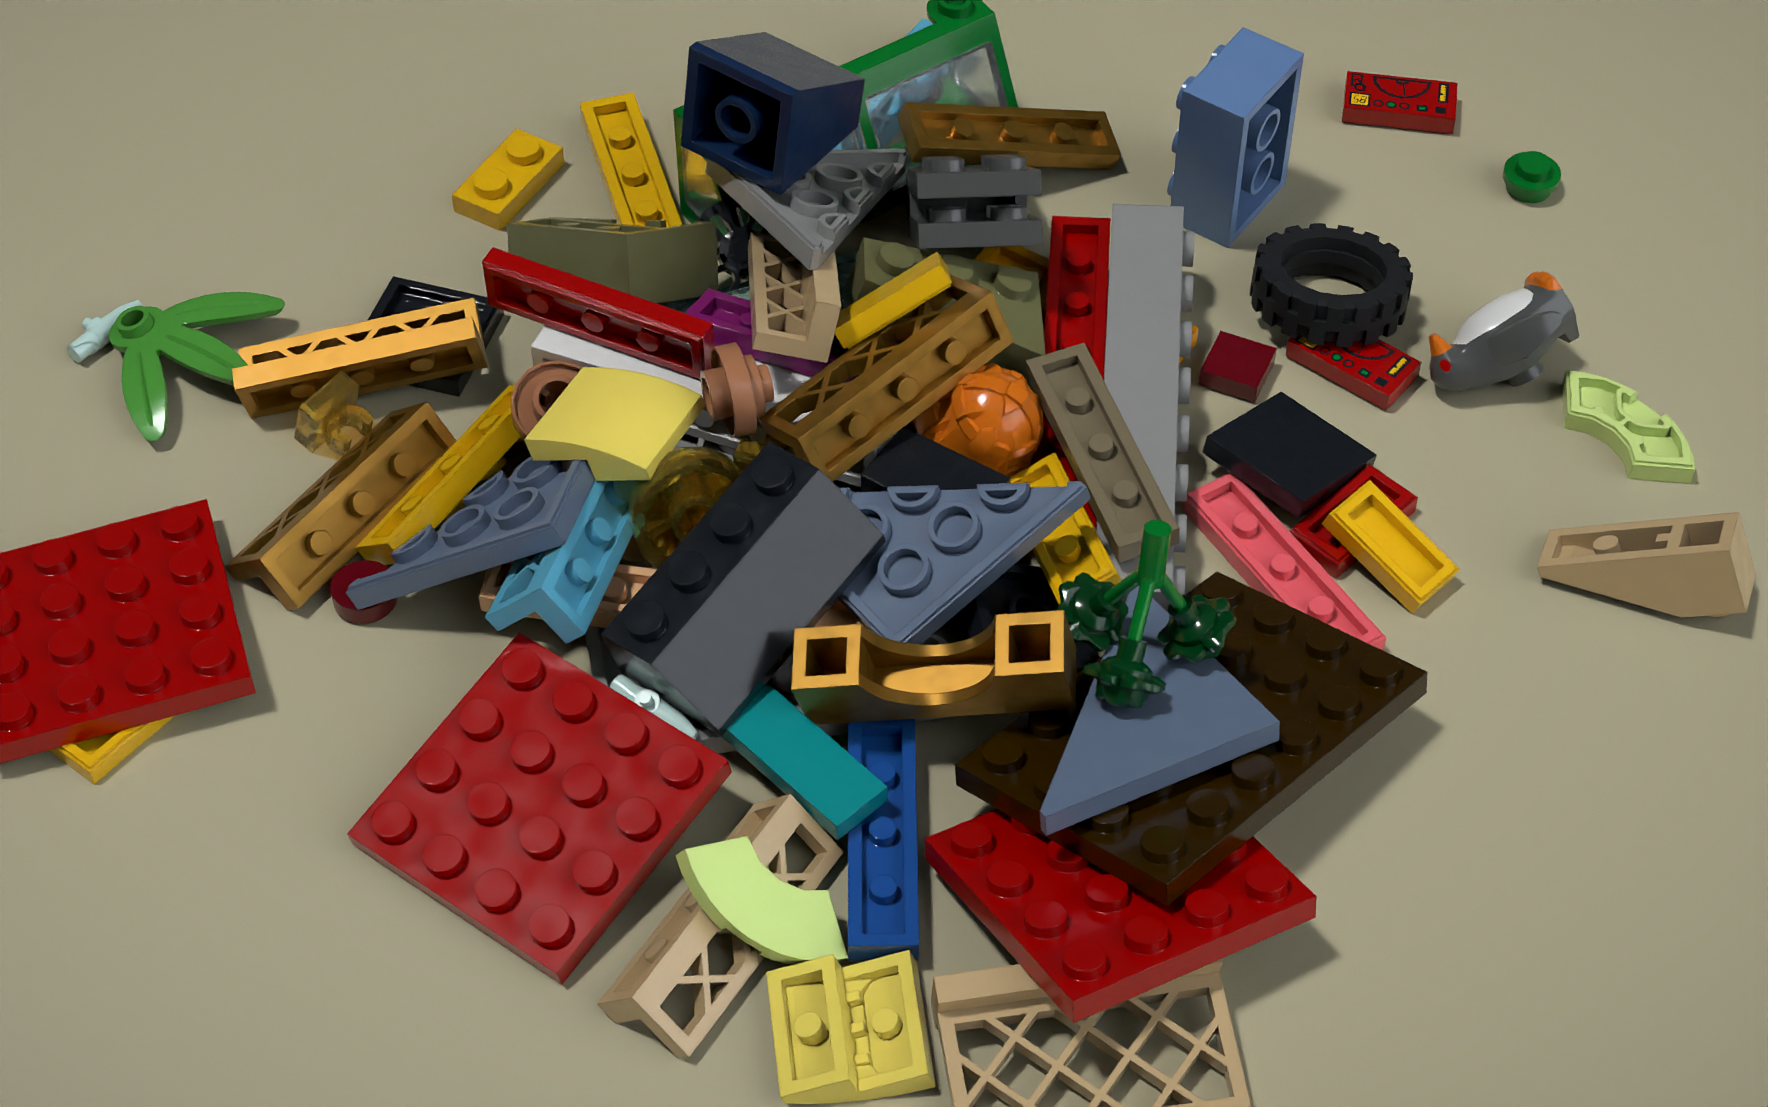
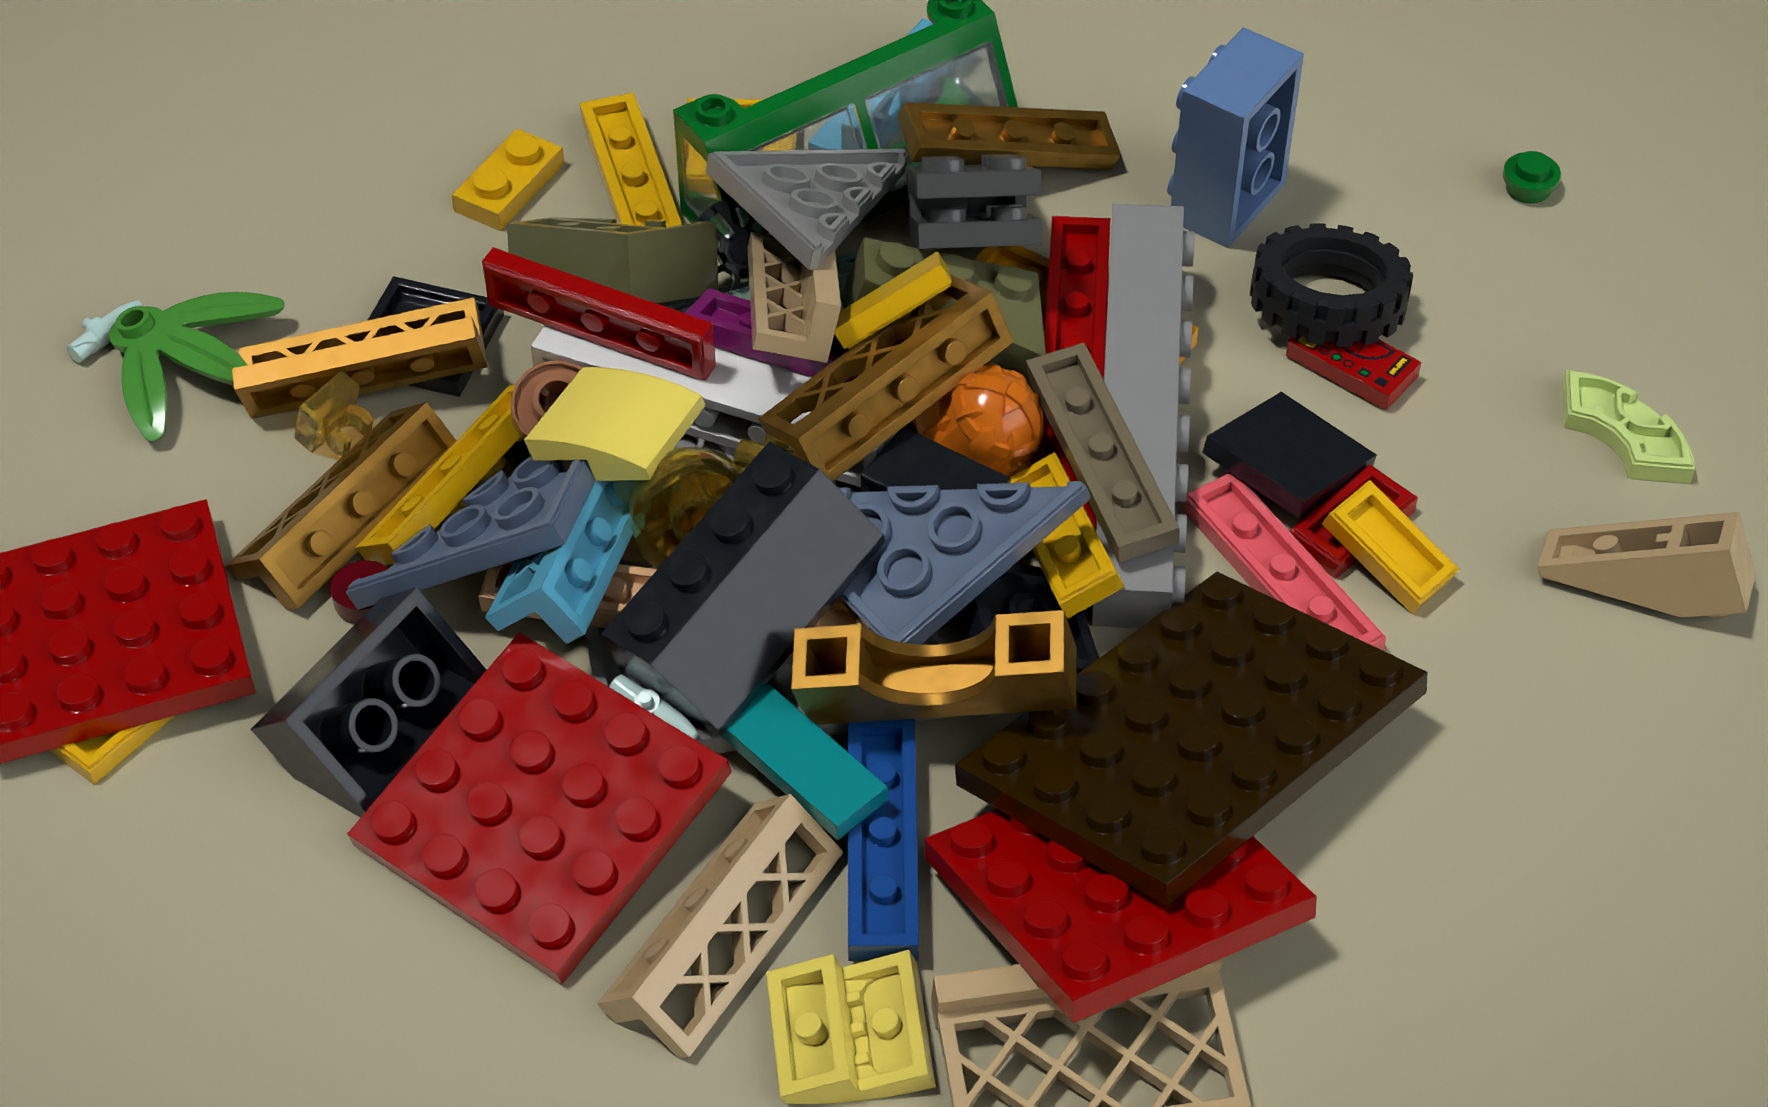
(371, 701): none -> black slope
(736, 389): nougat plate -> none
(757, 906): yellowish green tile -> none
(766, 107): dark blue slope -> none
(1097, 614): dark green plant -> none
(1175, 735): sand blue tile -> none
(1237, 366): dark red tile -> none
(1400, 102): red tile -> none
(1505, 337): dark grey animal -> none

